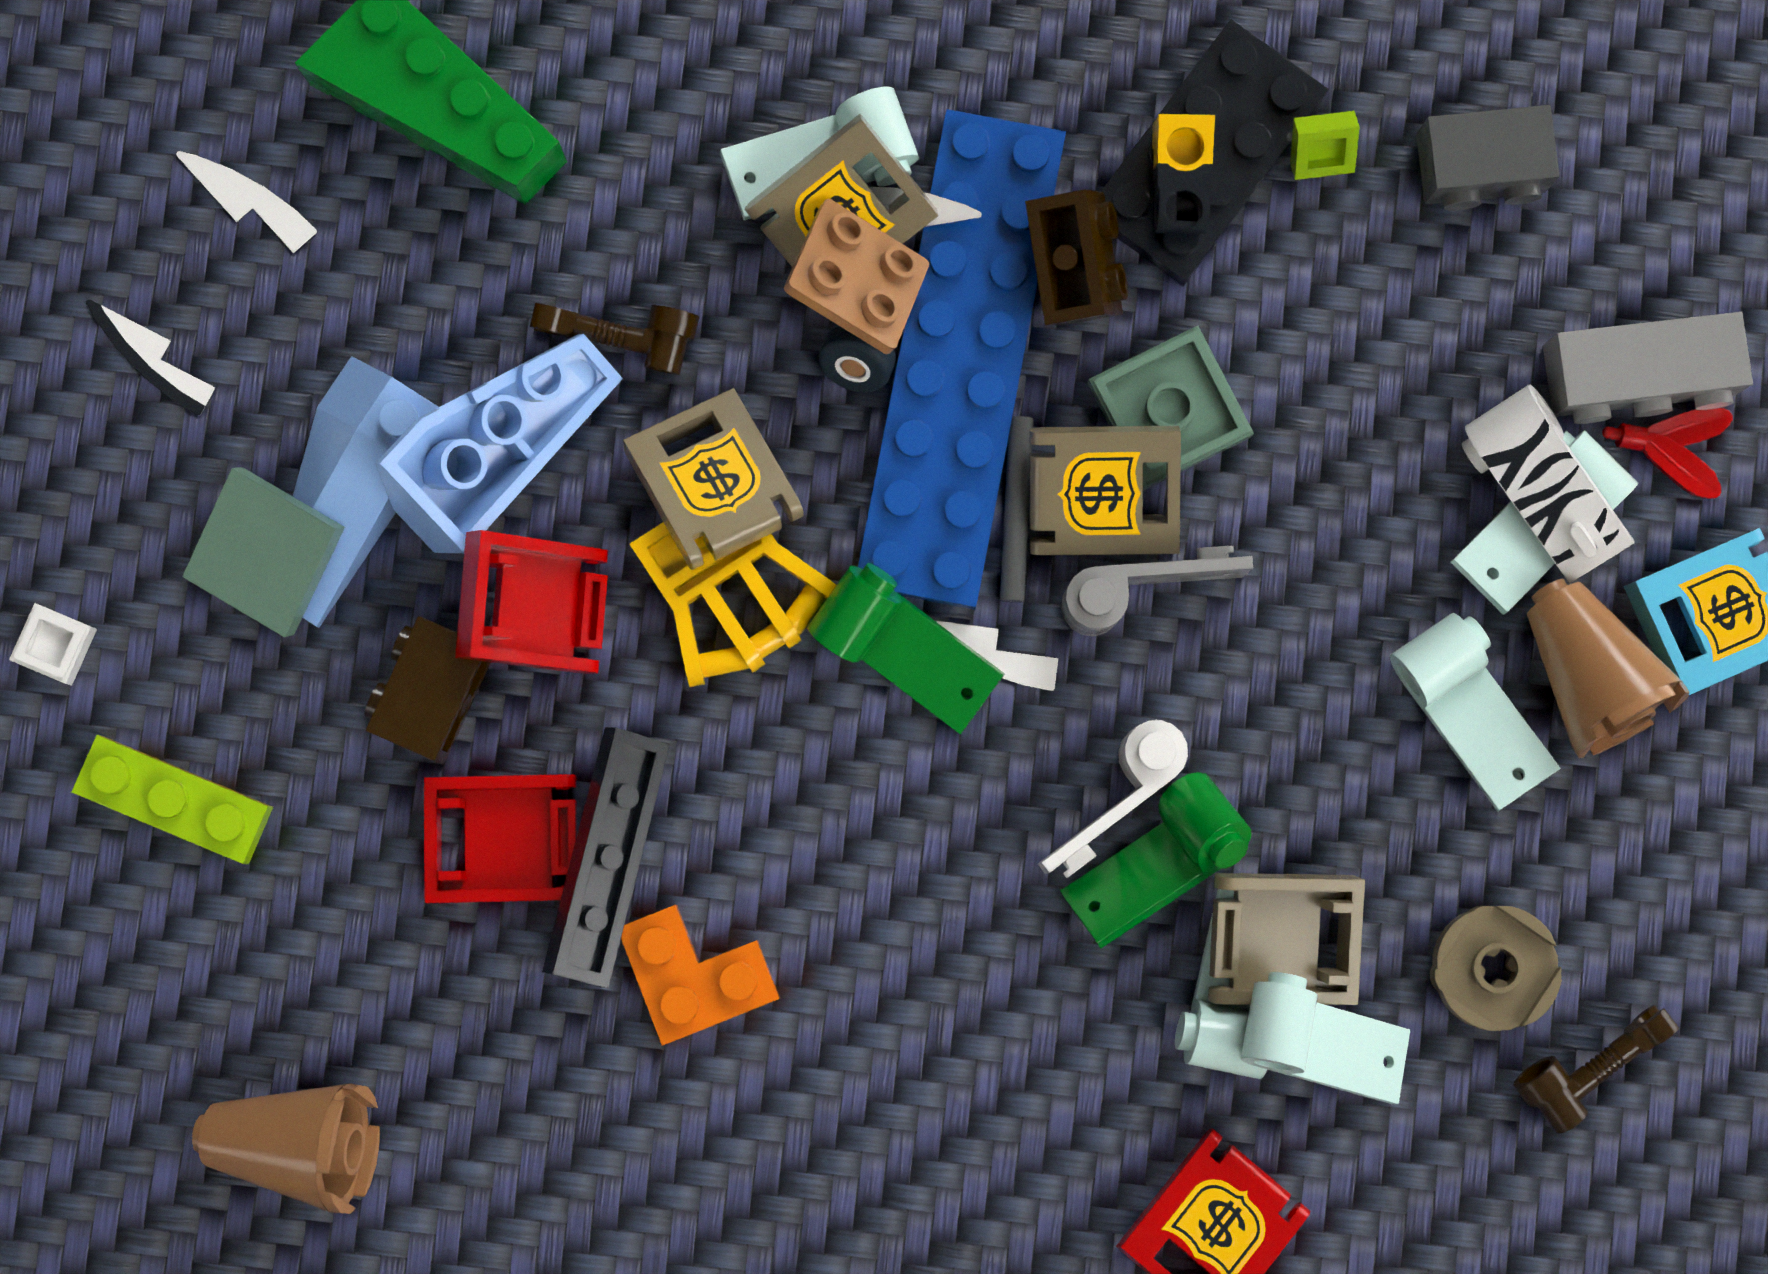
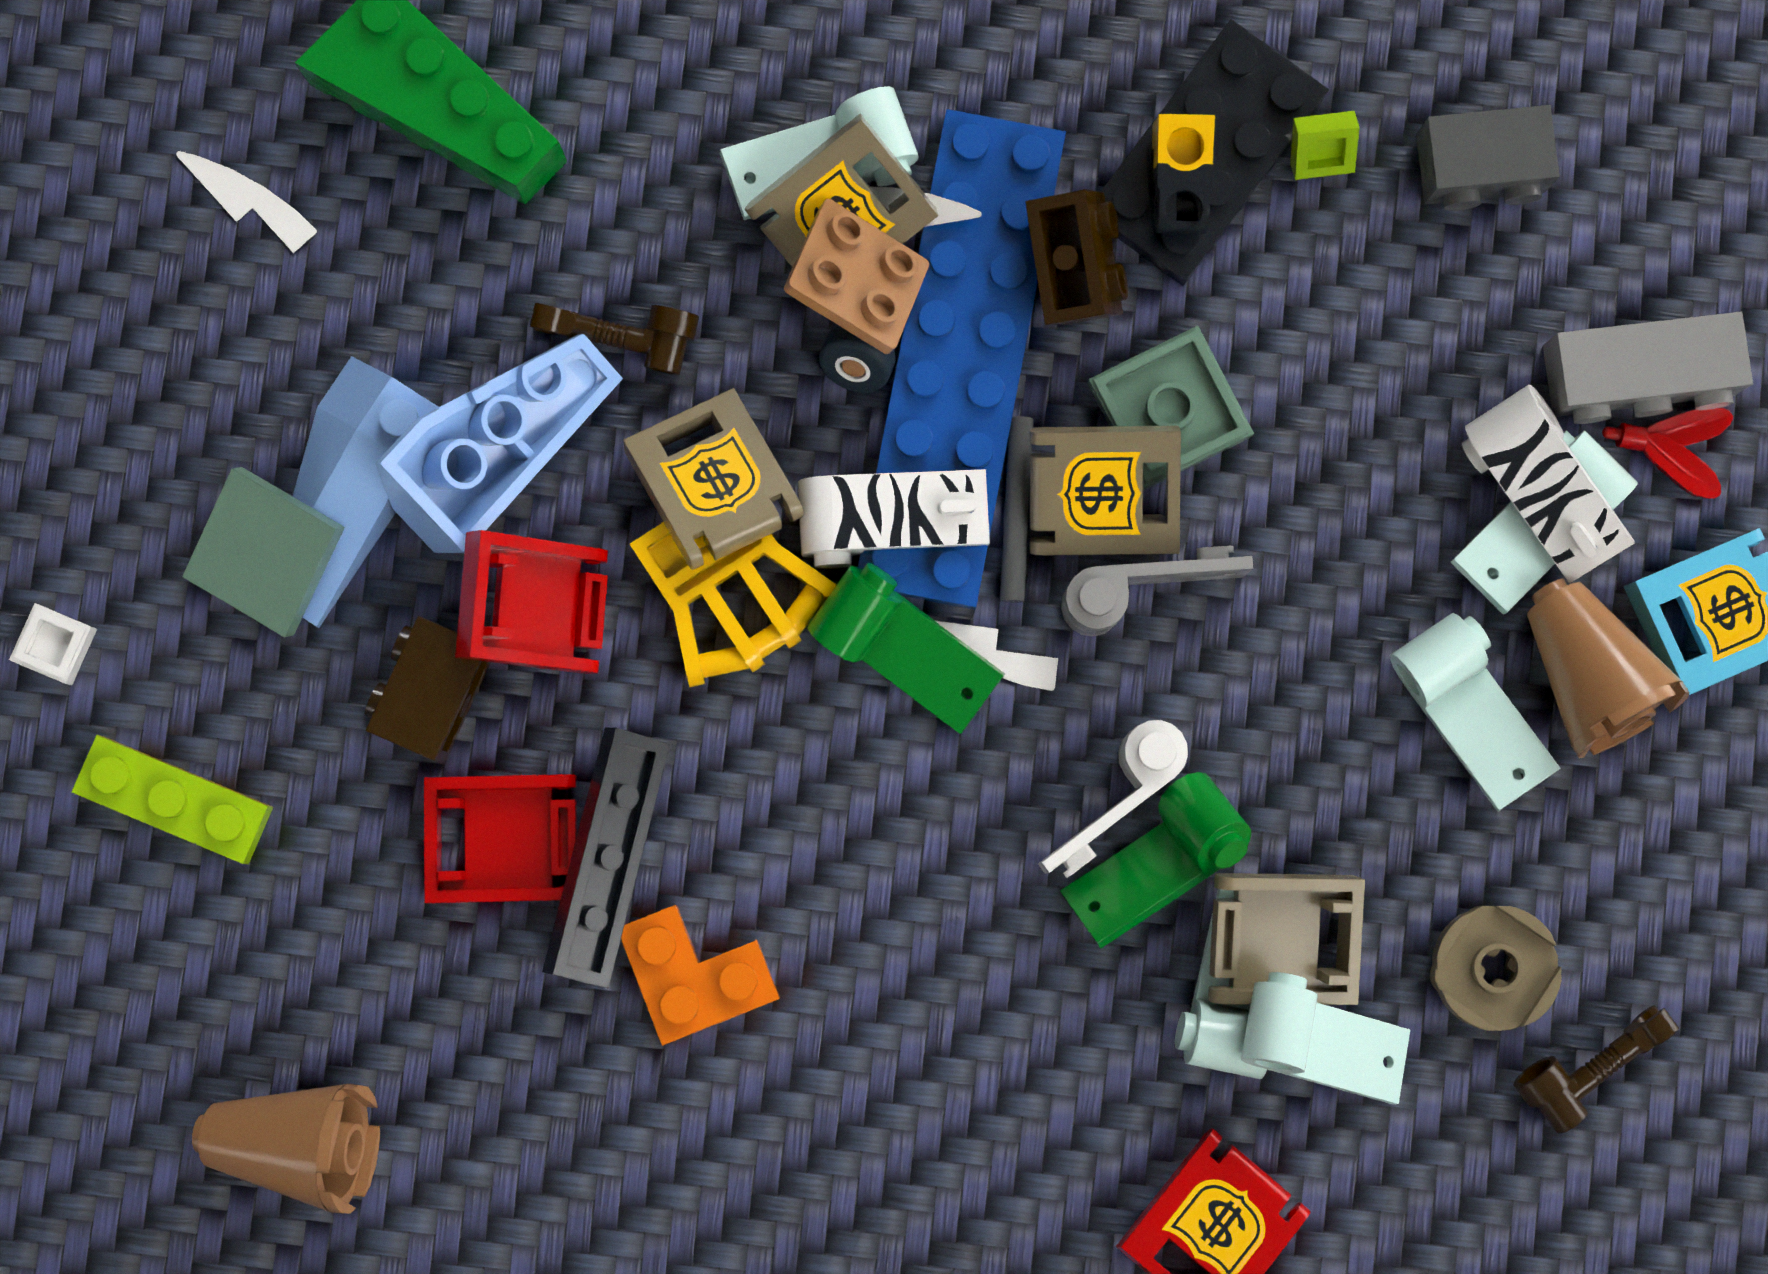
(144, 352): sticker -> none
(891, 513): none -> white door

